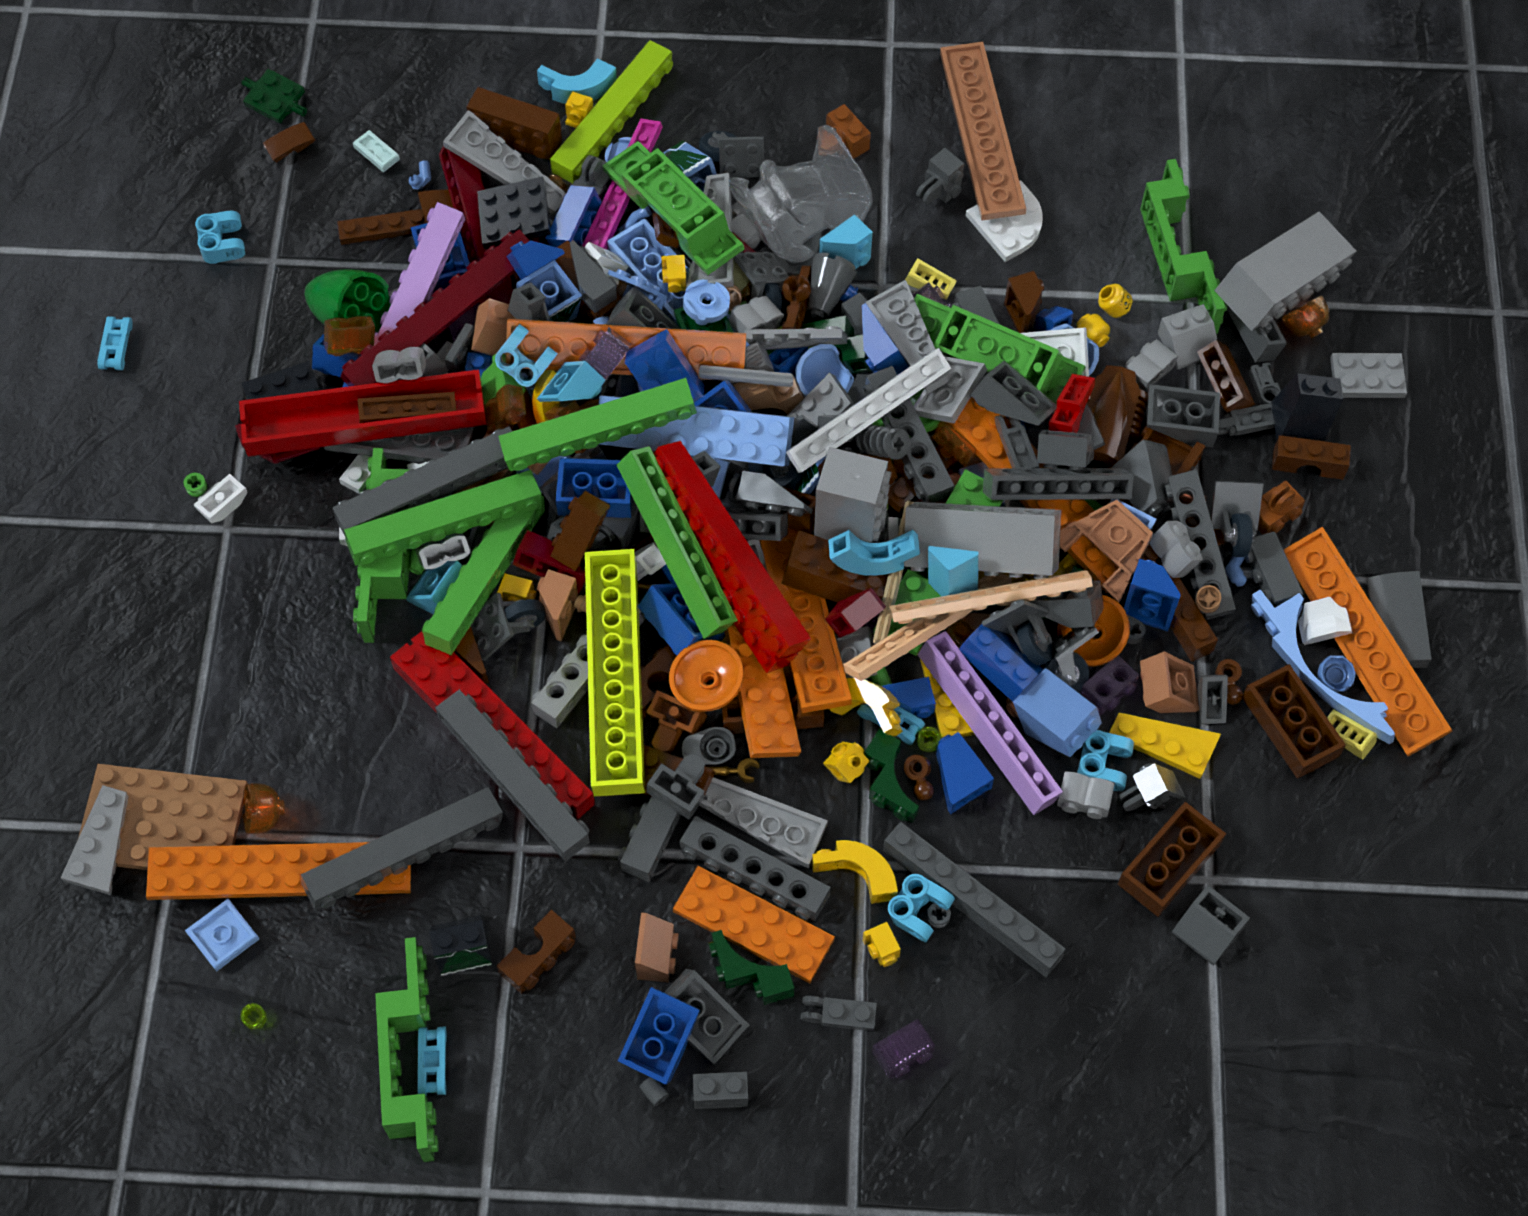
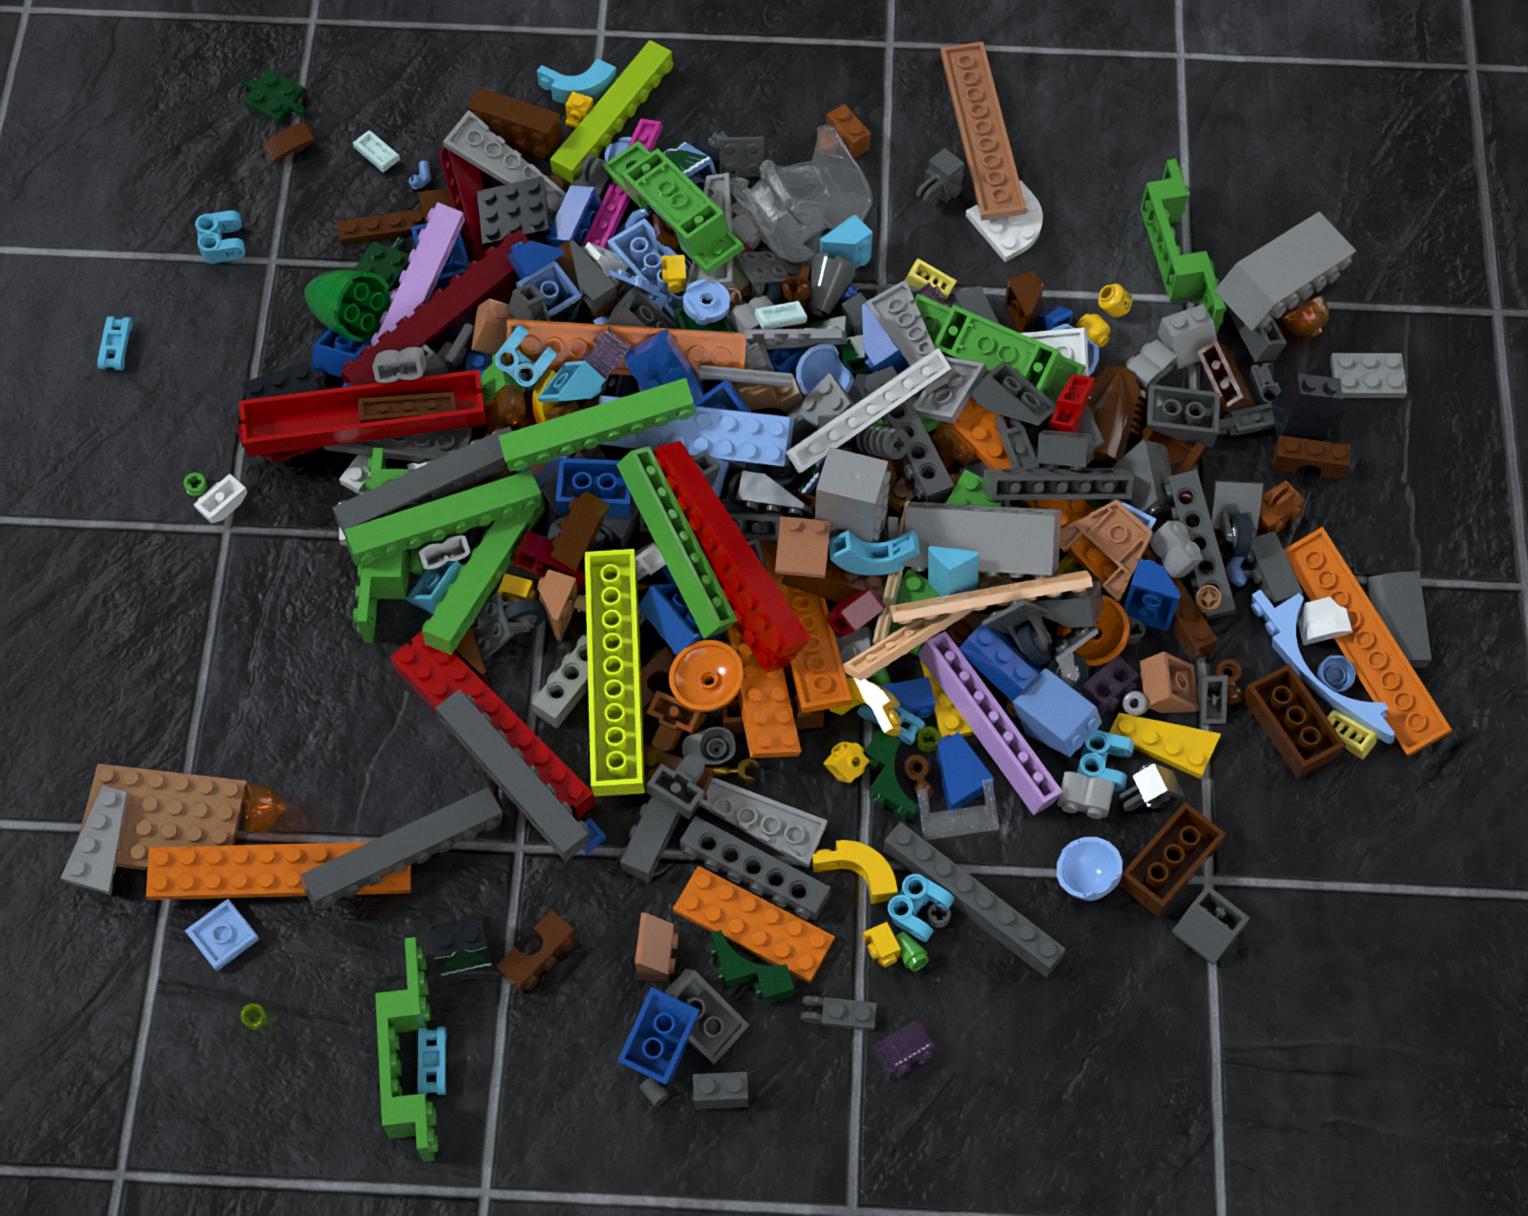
(348, 335): clear orange brick -> none
(385, 261): none -> dark green plate
(595, 835): none -> blue tile
(781, 315): none -> light aqua plate
(802, 547): none -> nougat slope
(911, 952): none -> bright green cone
(959, 820): none -> clear plate
(1089, 868): none -> light blue cylinder
(1135, 703): none -> light grey piece

